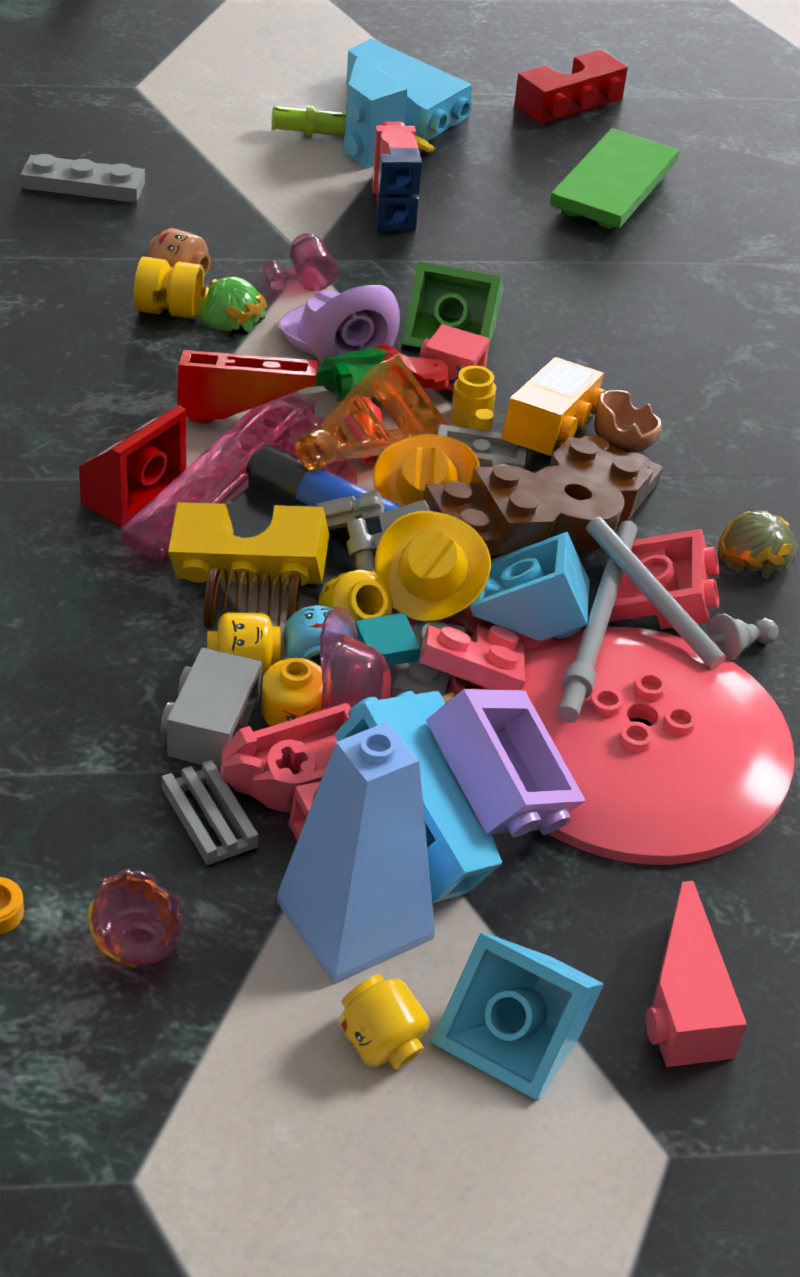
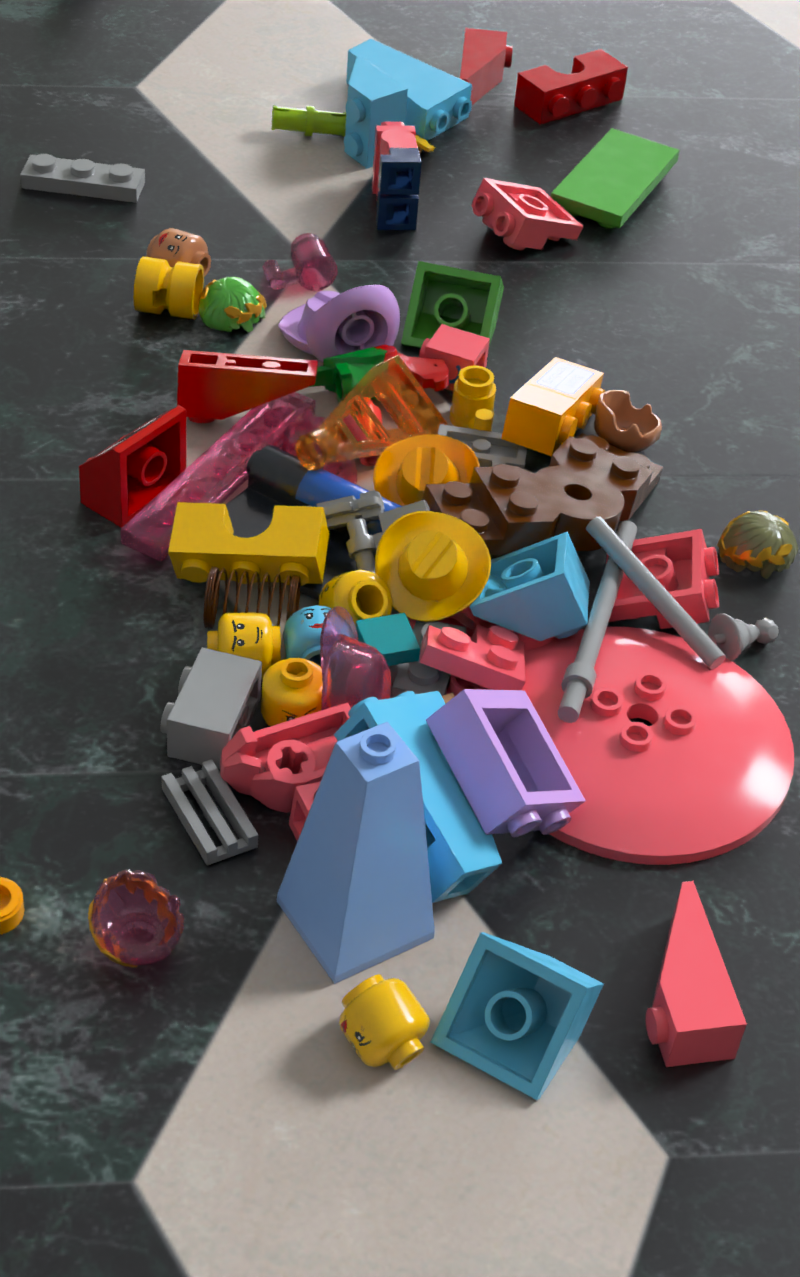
(484, 60): none -> slope
(523, 214): none -> coral plate

